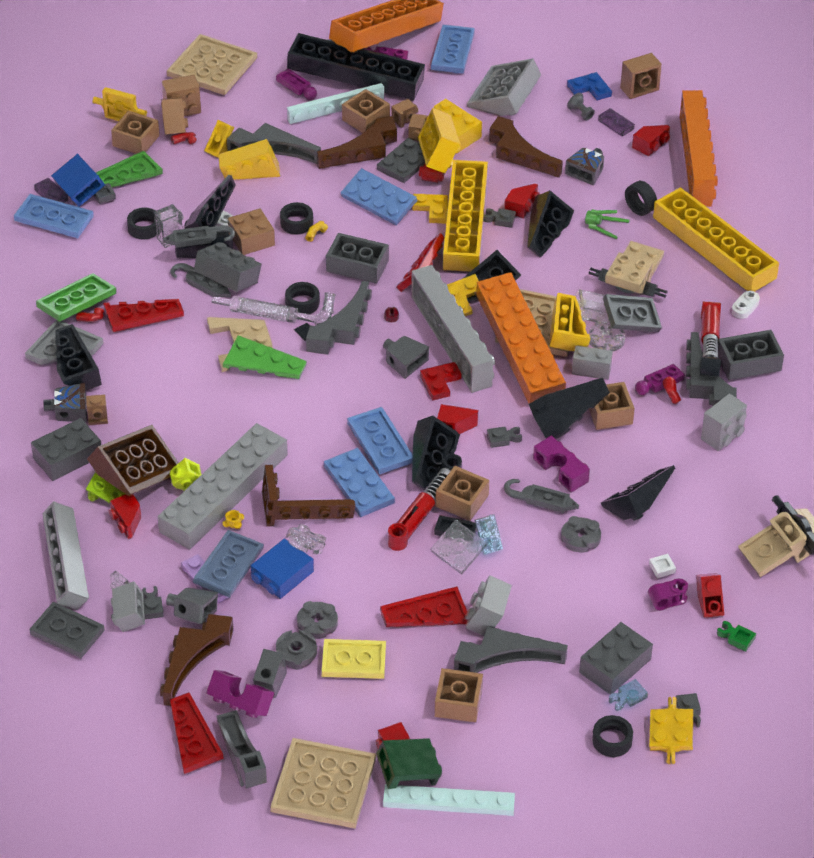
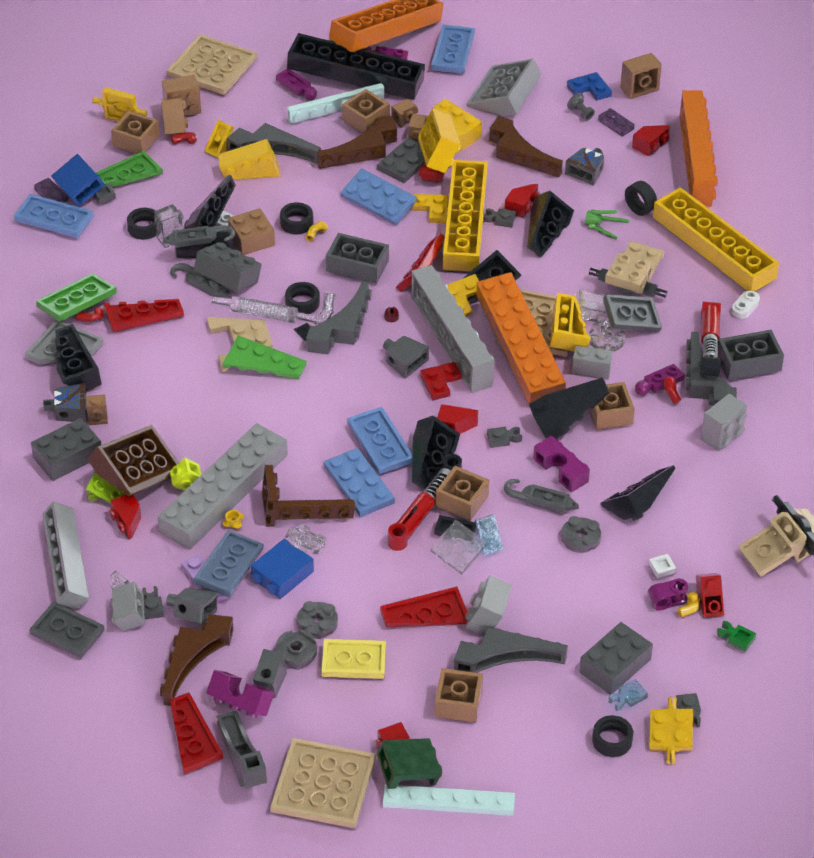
(692, 605): none -> yellow arm

